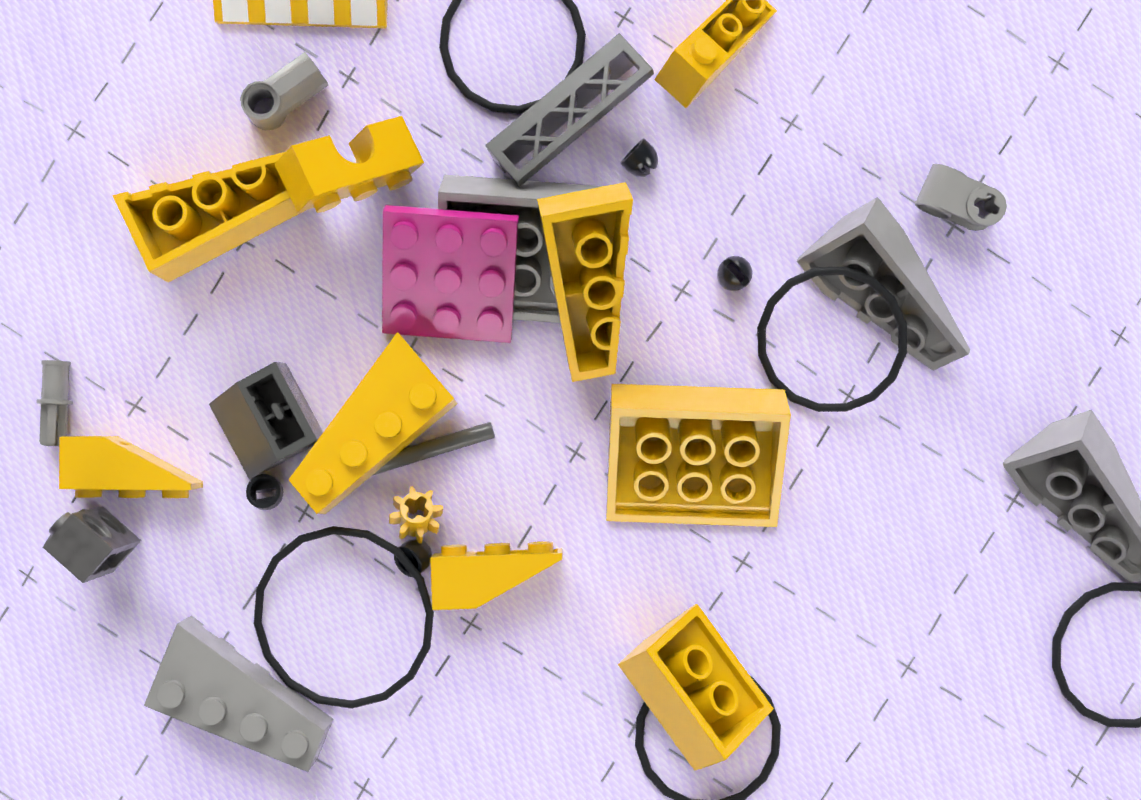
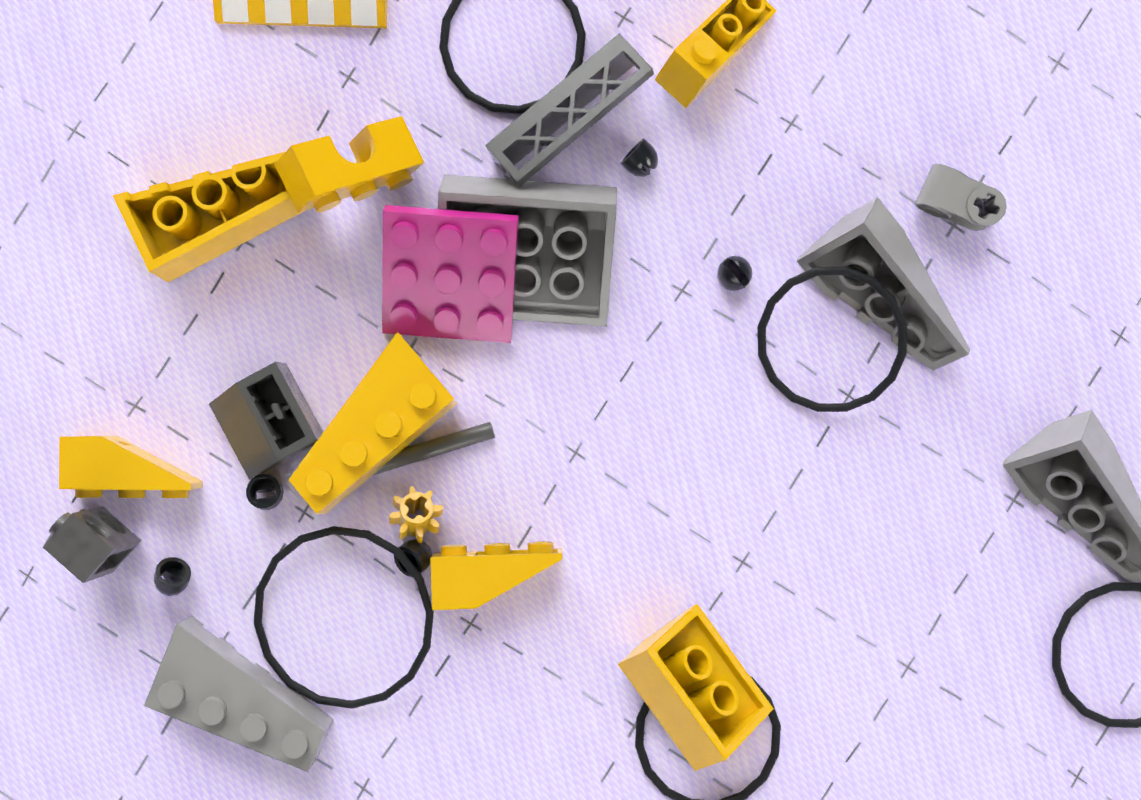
(54, 401): light grey axle -> none
(175, 574): none -> black hinge
(287, 87): light grey piece -> none
(587, 259): yellow wedge -> none
(696, 454): yellow slope -> none

